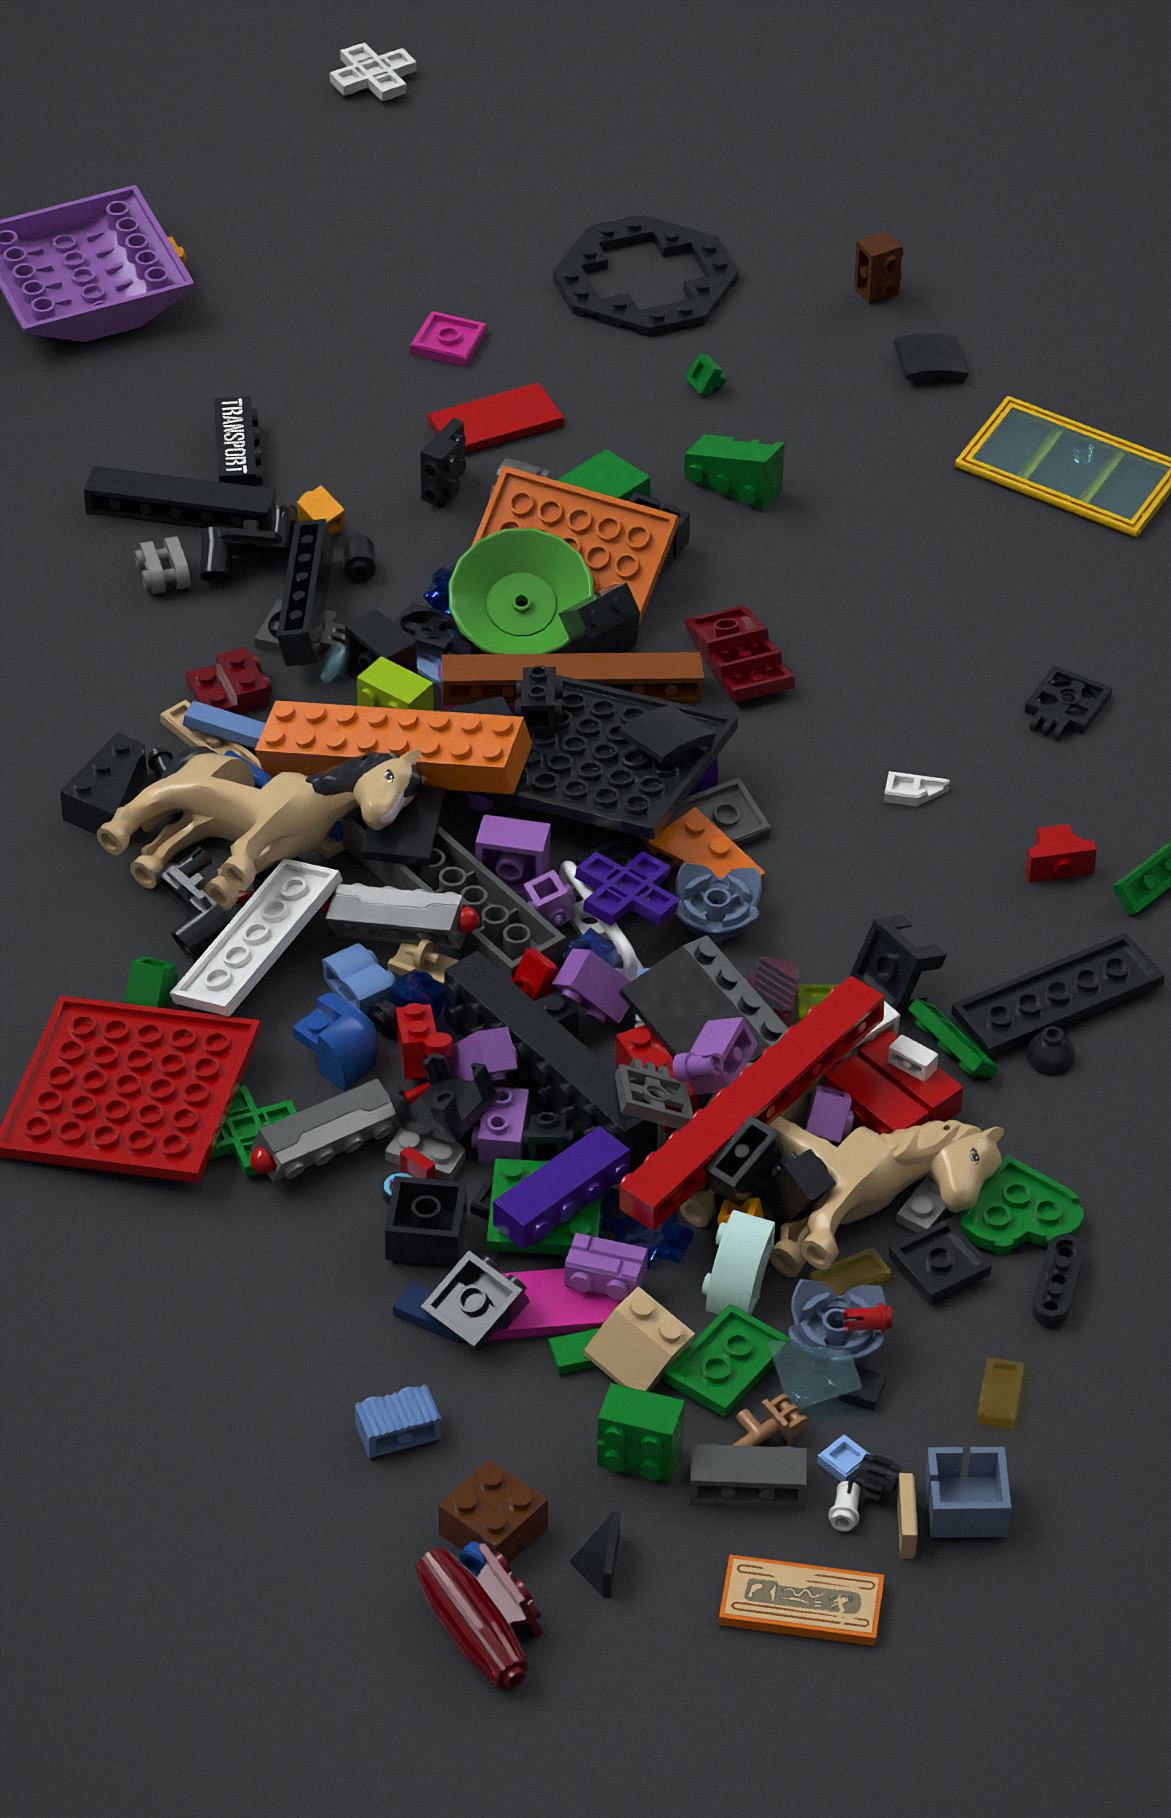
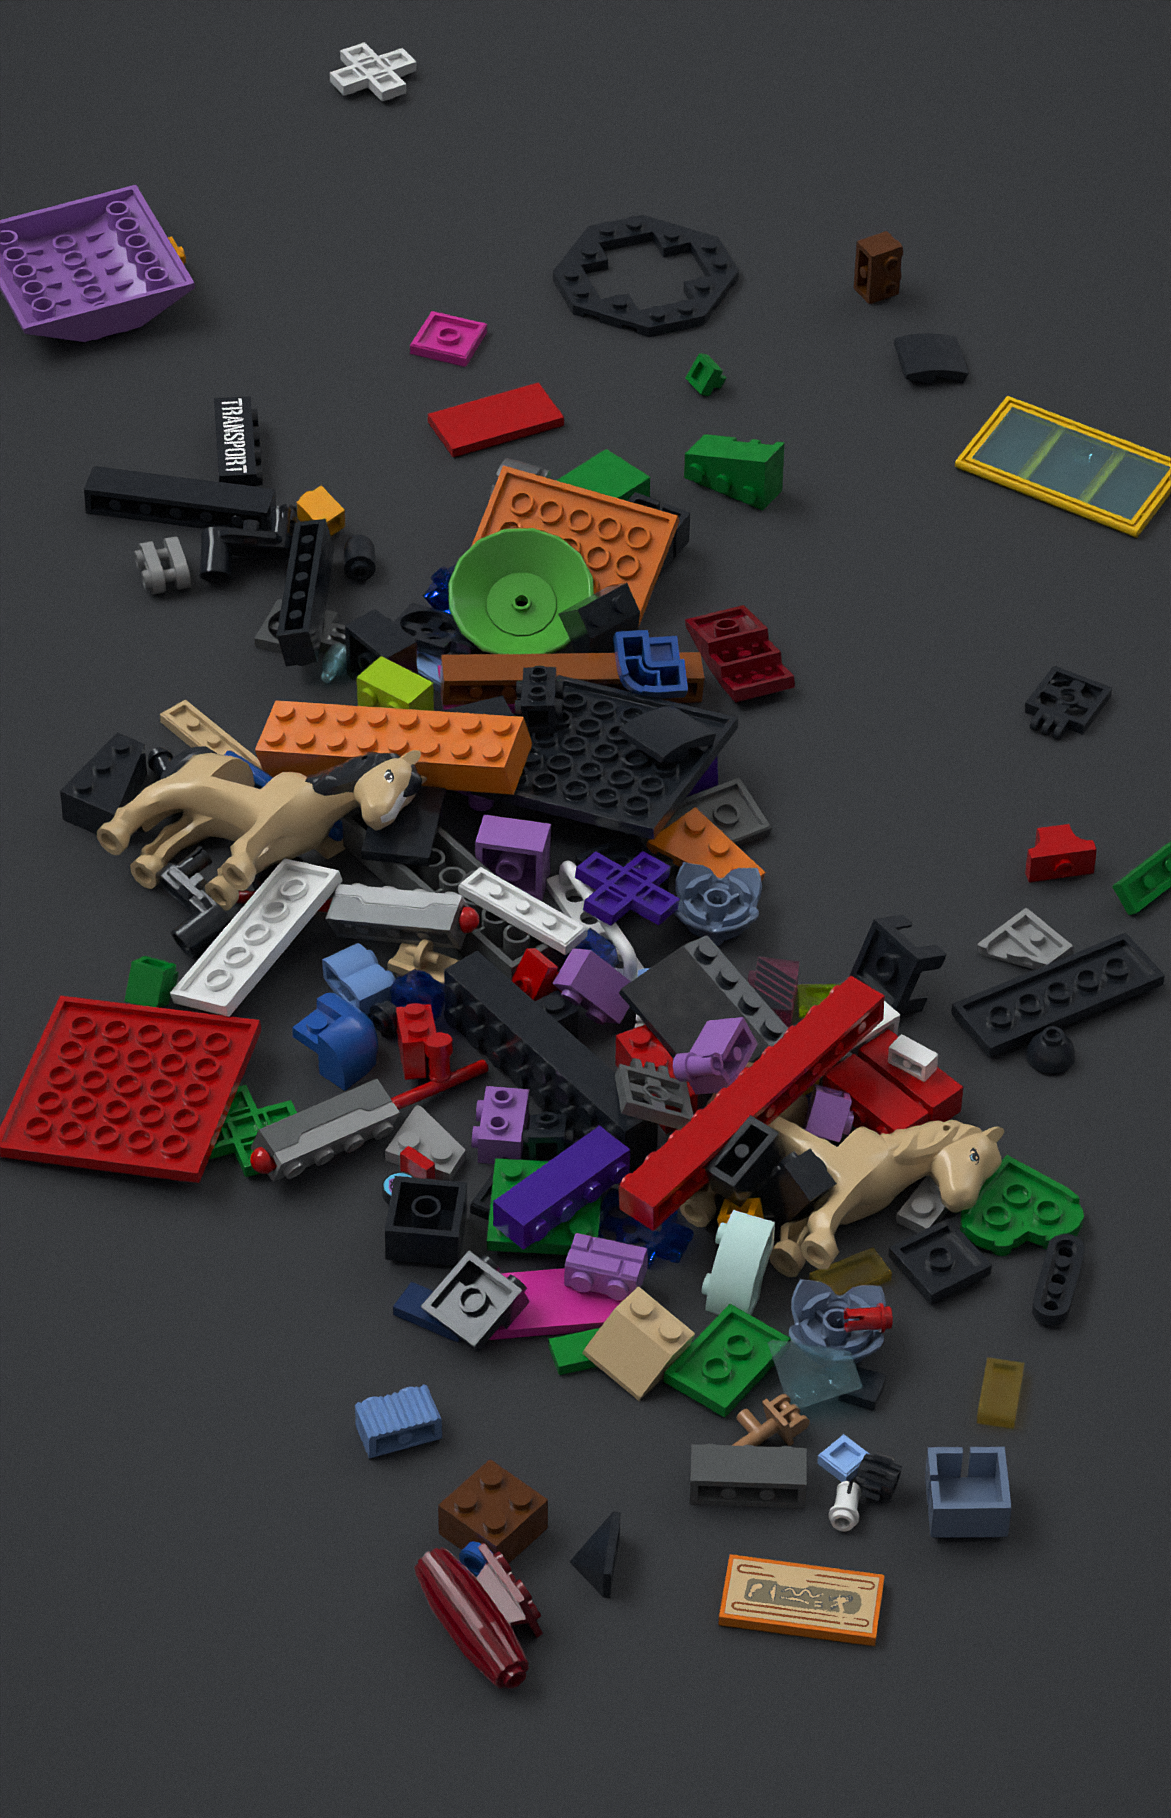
(223, 724): medium blue tile -> none
(231, 683): dark red plate -> none
(443, 464): black plate -> none
(448, 1104): black panel -> none
(485, 1047): medium lavender brick -> none
(523, 910): none -> white tile
(551, 898): medium lavender brick -> none
(640, 1433): green piece -> none
(650, 664): none -> blue brick
(907, 1516): tan tile -> none
(913, 789): white tile -> none
(952, 1039): green plate -> none
(1025, 942): none -> light grey wing

